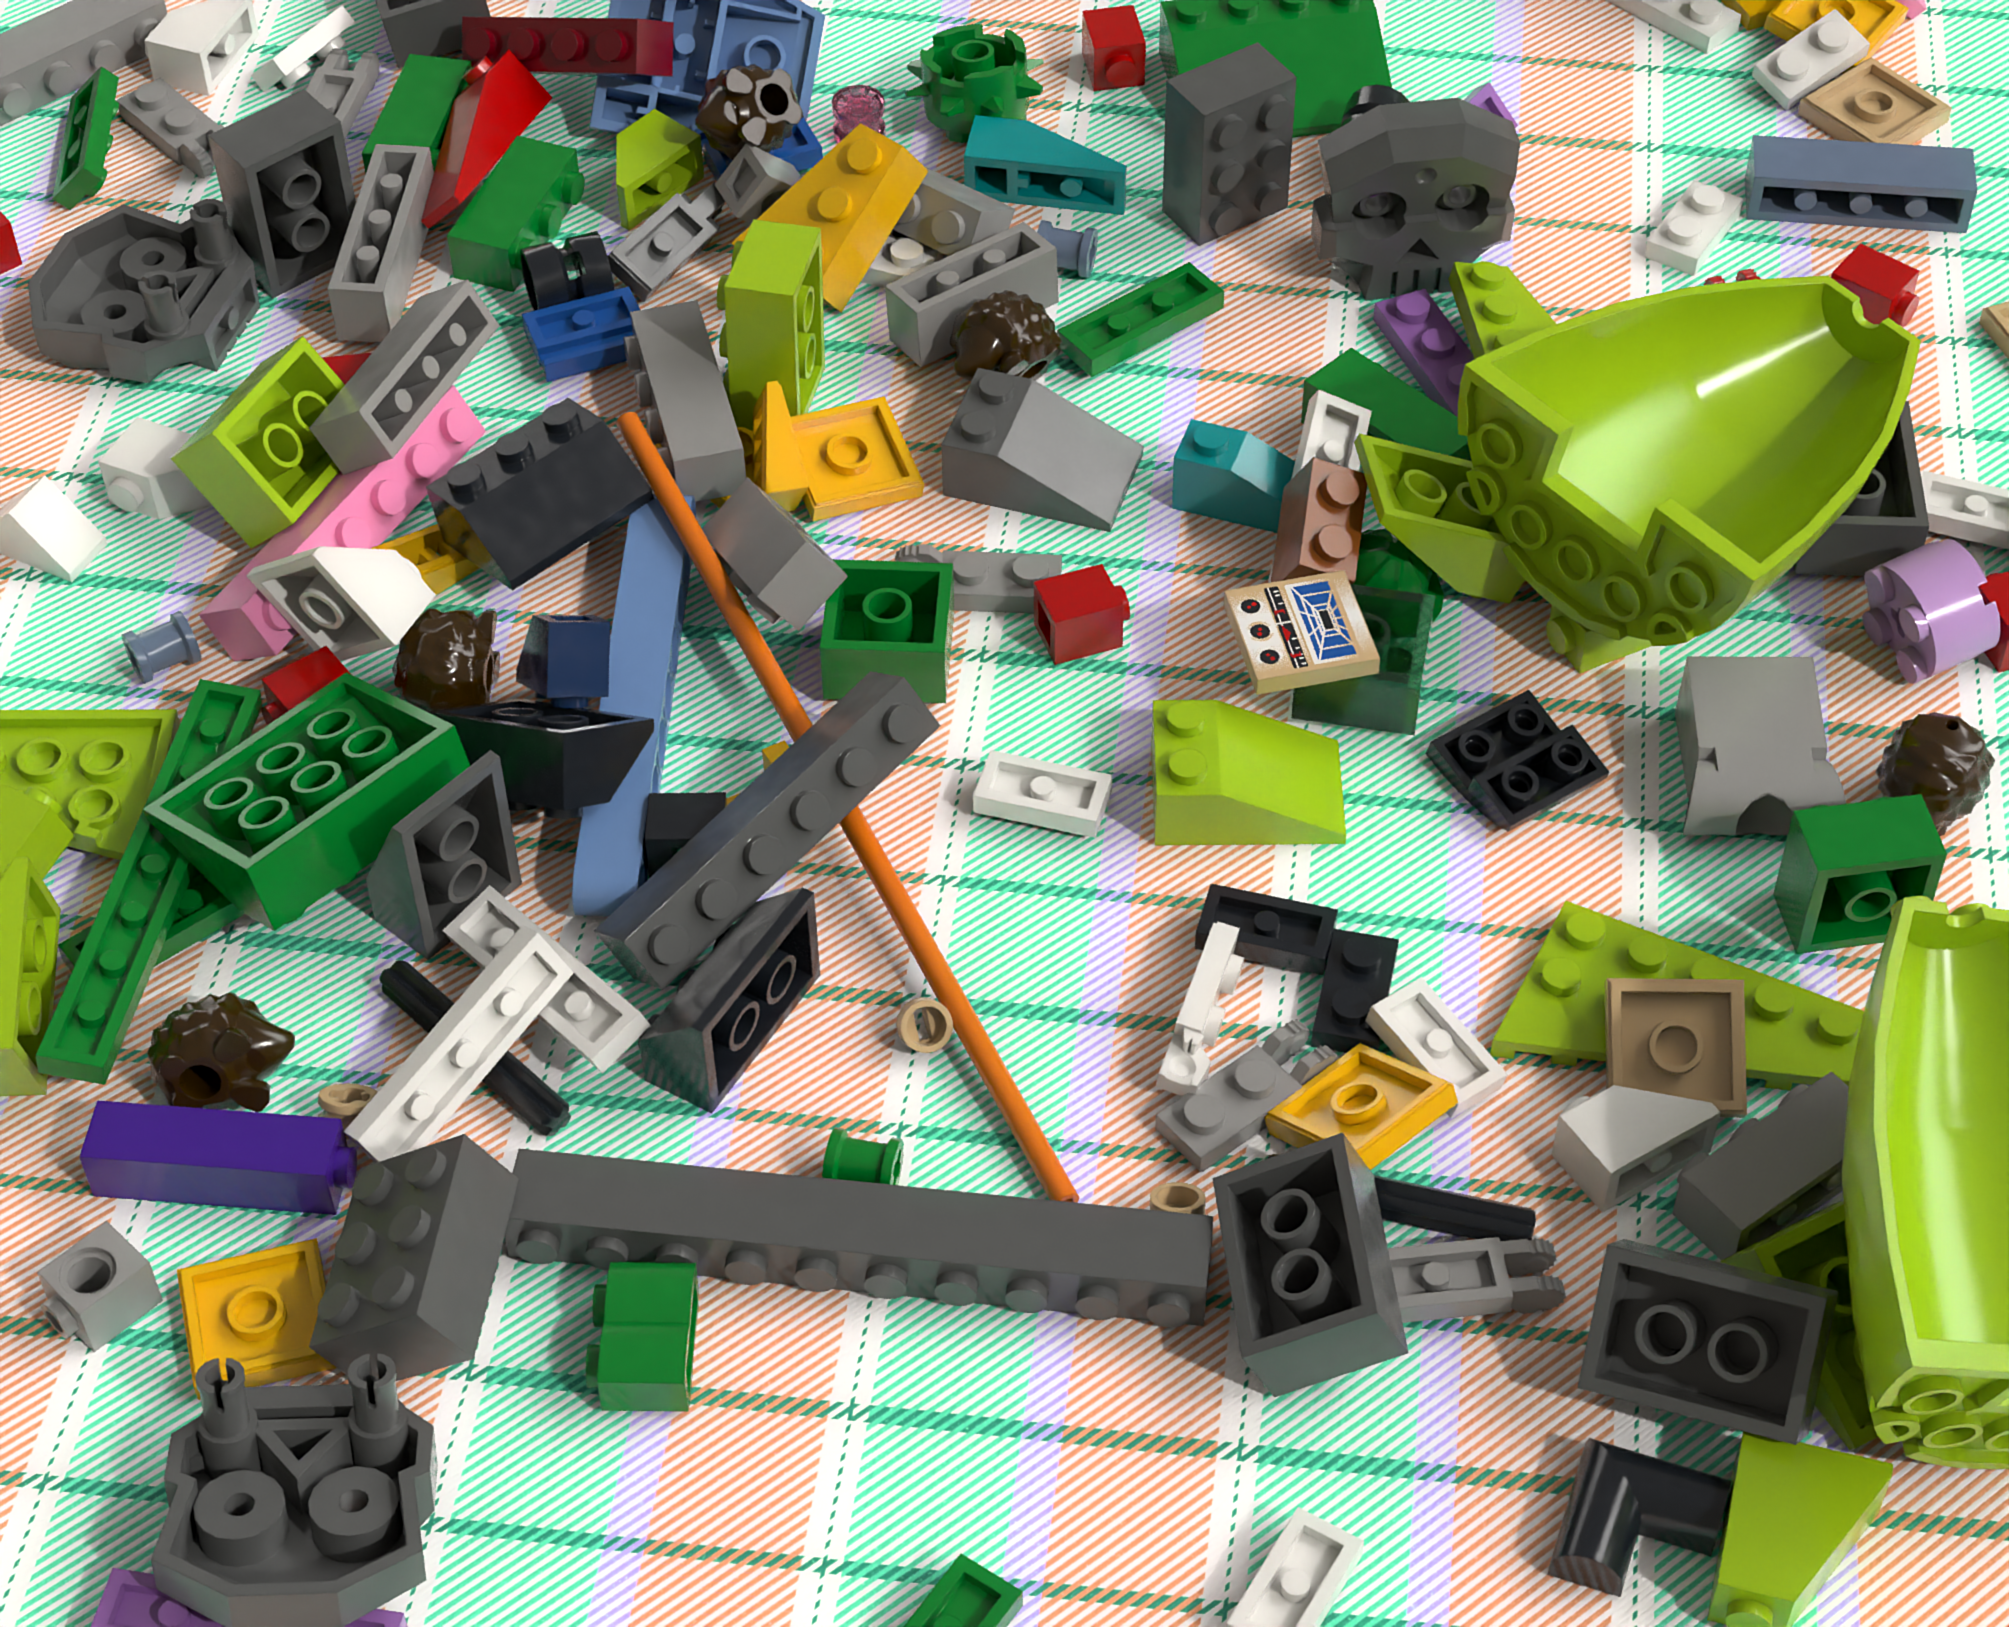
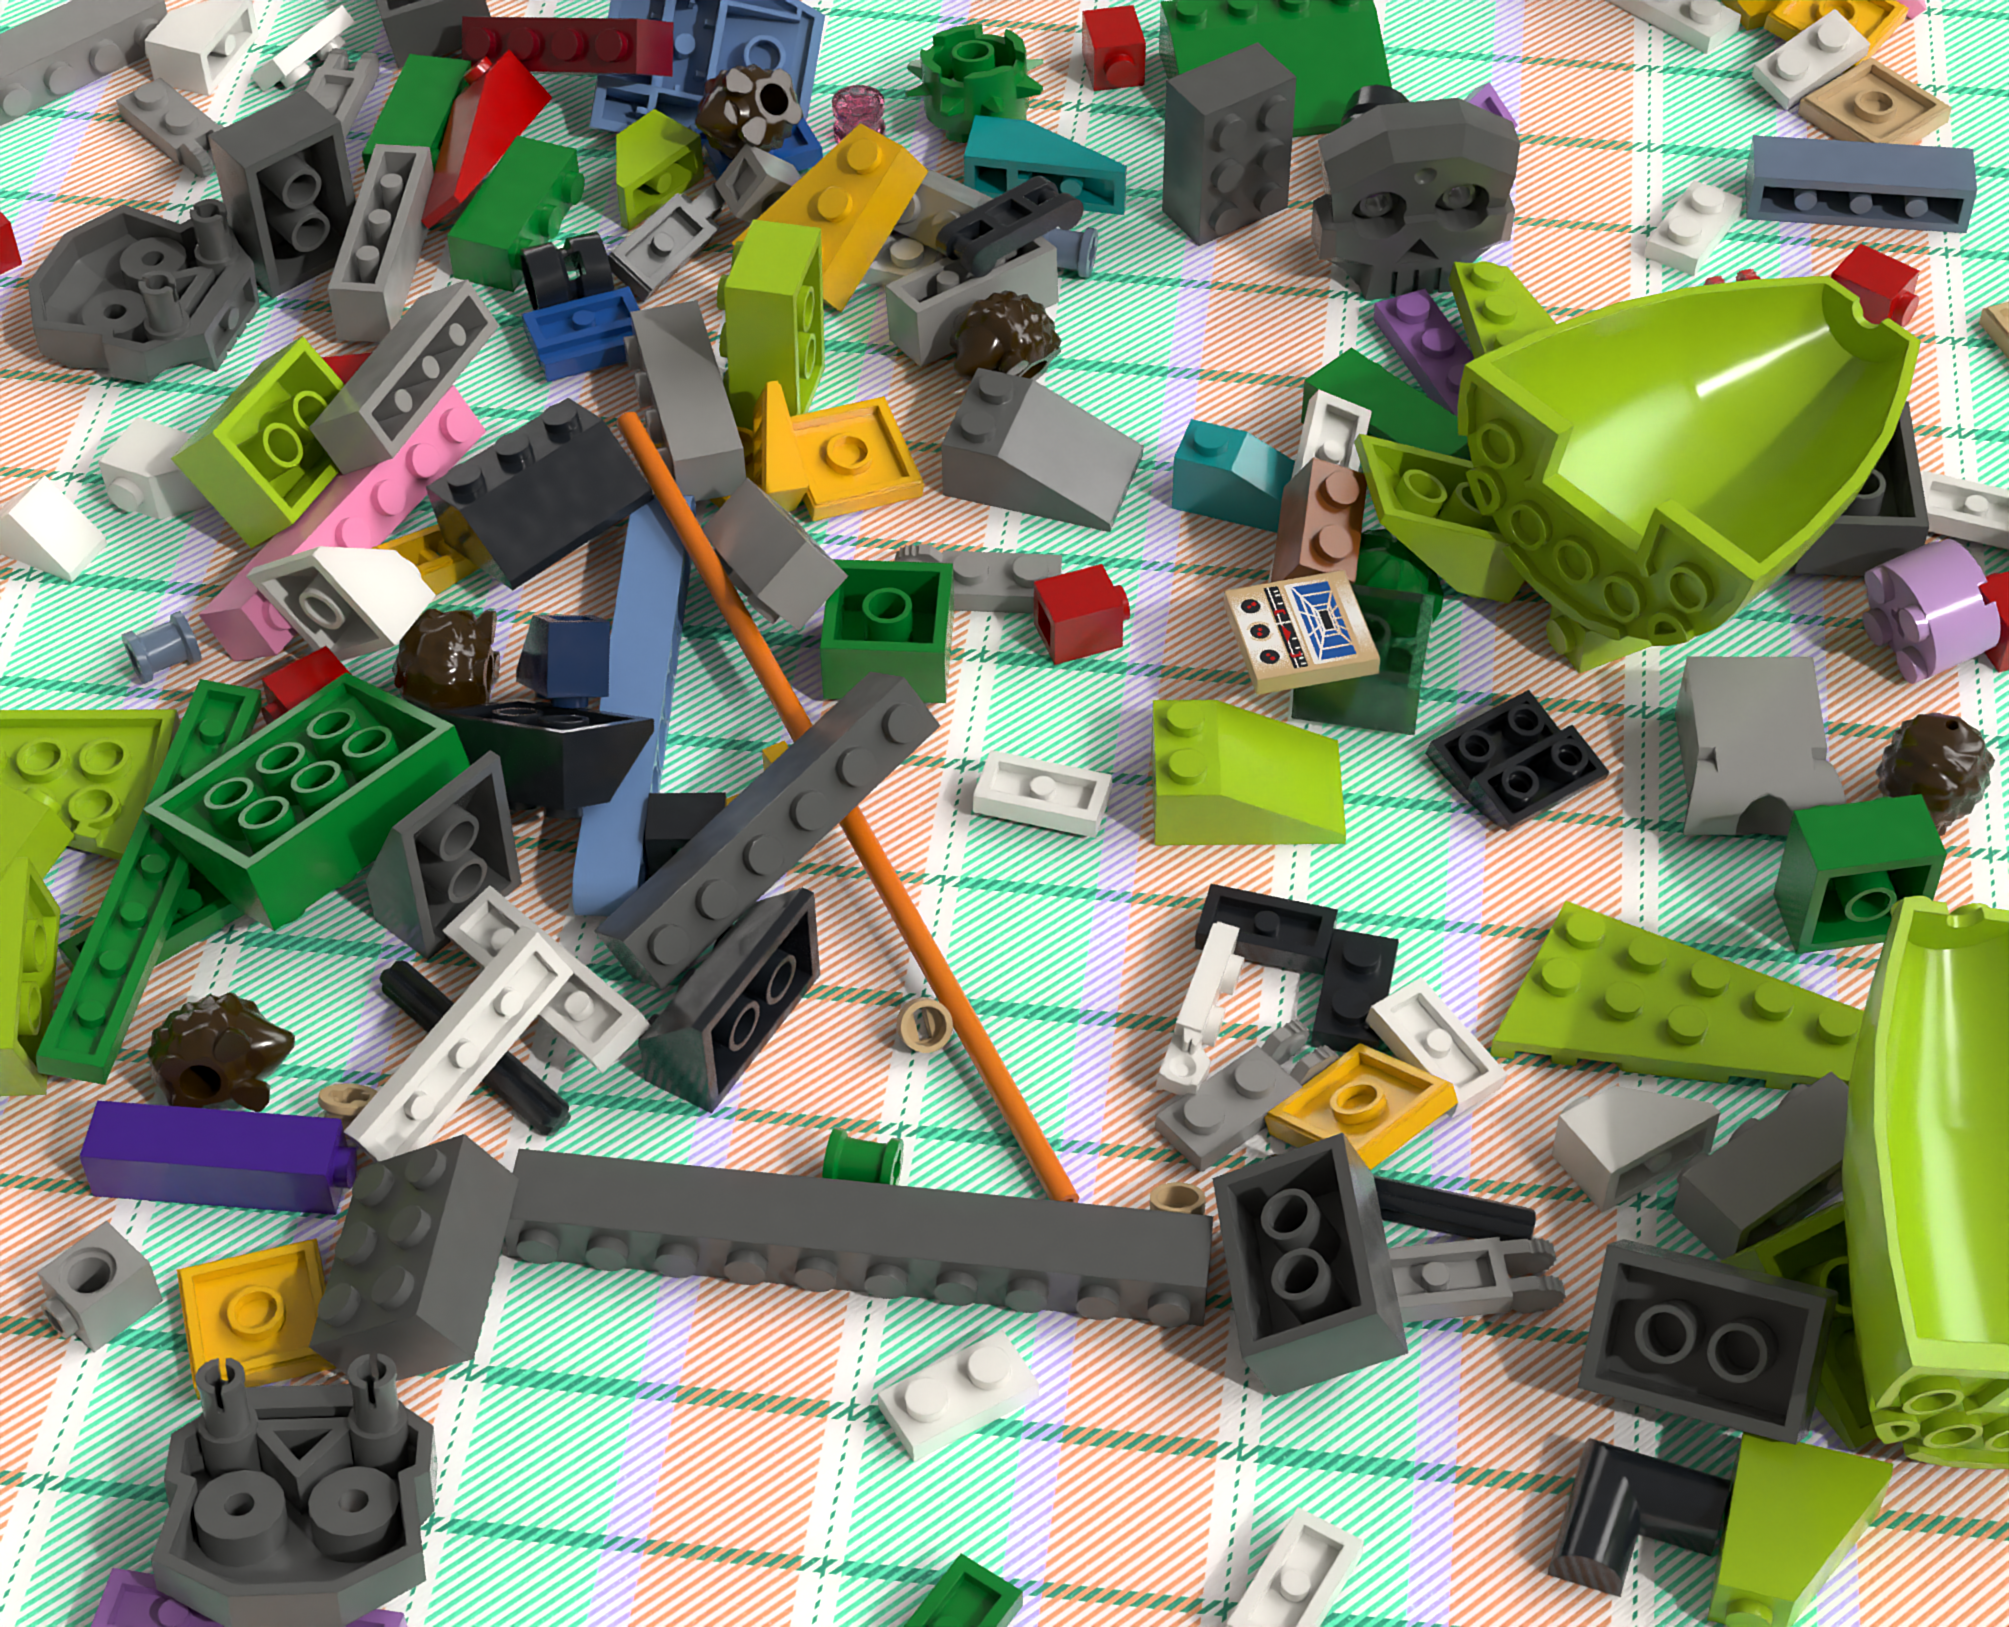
(86, 139): green plate -> none
(645, 1337): green brick -> none
(958, 1395): none -> white plate
(1007, 224): none -> black plate
(1140, 319): green plate -> none
(1678, 1039): tan tile -> none

